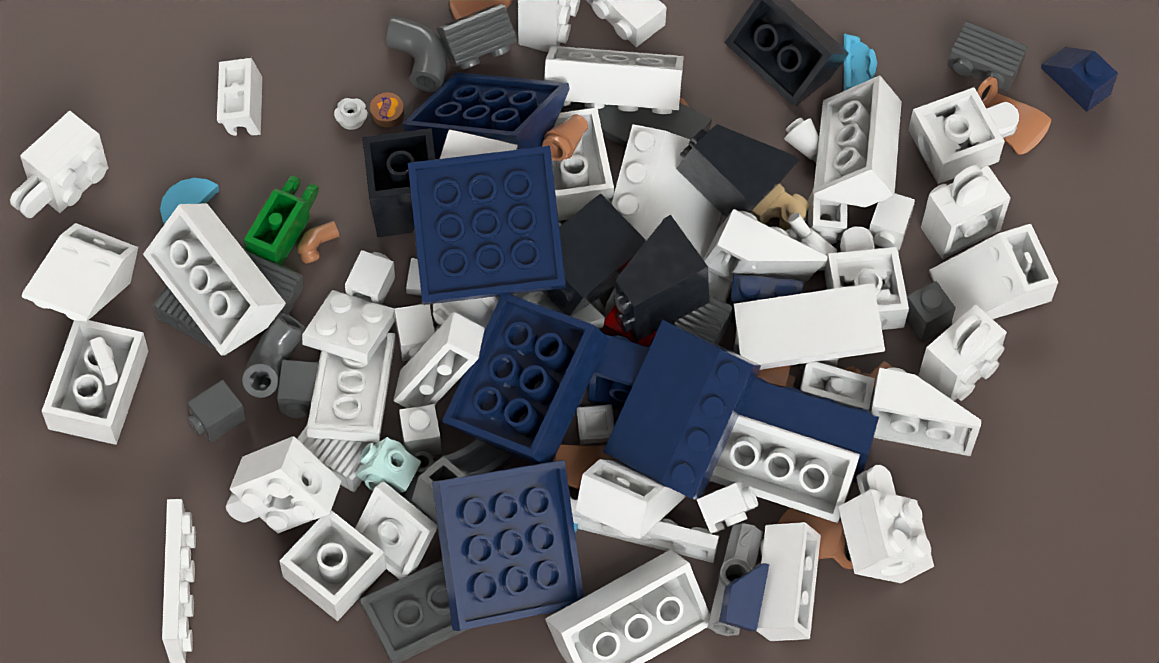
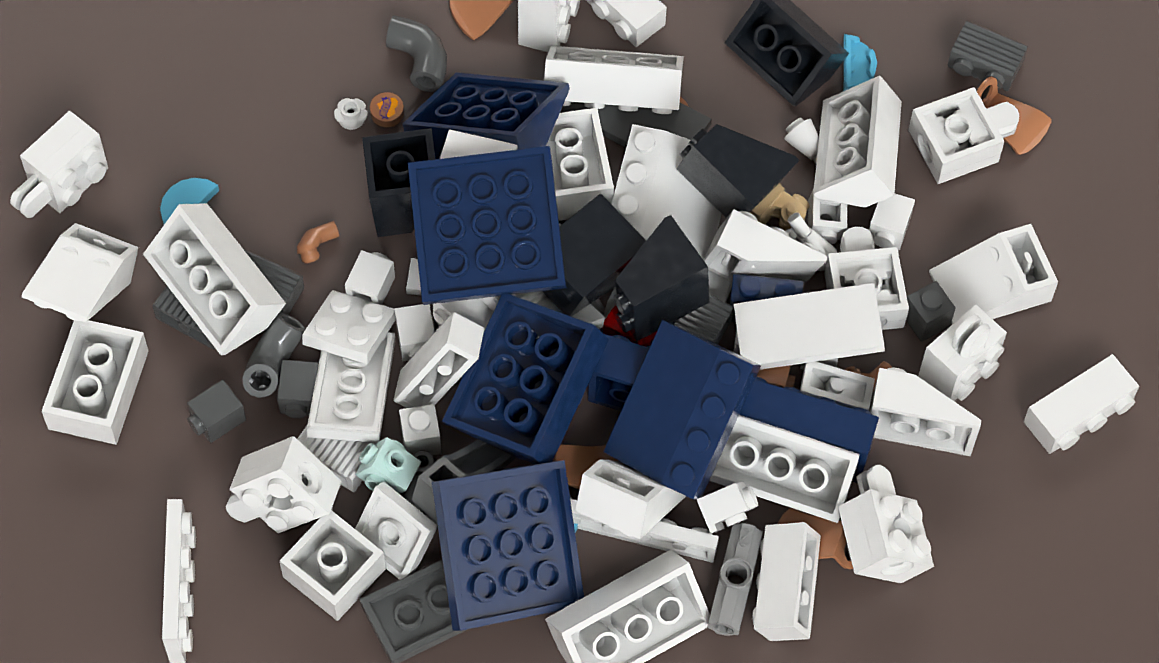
(104, 360): white tile -> none
(239, 96): white hinge -> none
(281, 221): green hinge -> none
(477, 35): dark grey brick -> none
(565, 137): nougat cone -> none
(595, 423): white tile -> none
(744, 599): dark blue tile -> none
(965, 210): white brick -> none
(1081, 75): dark blue slope -> none
(1081, 405): none -> white brick

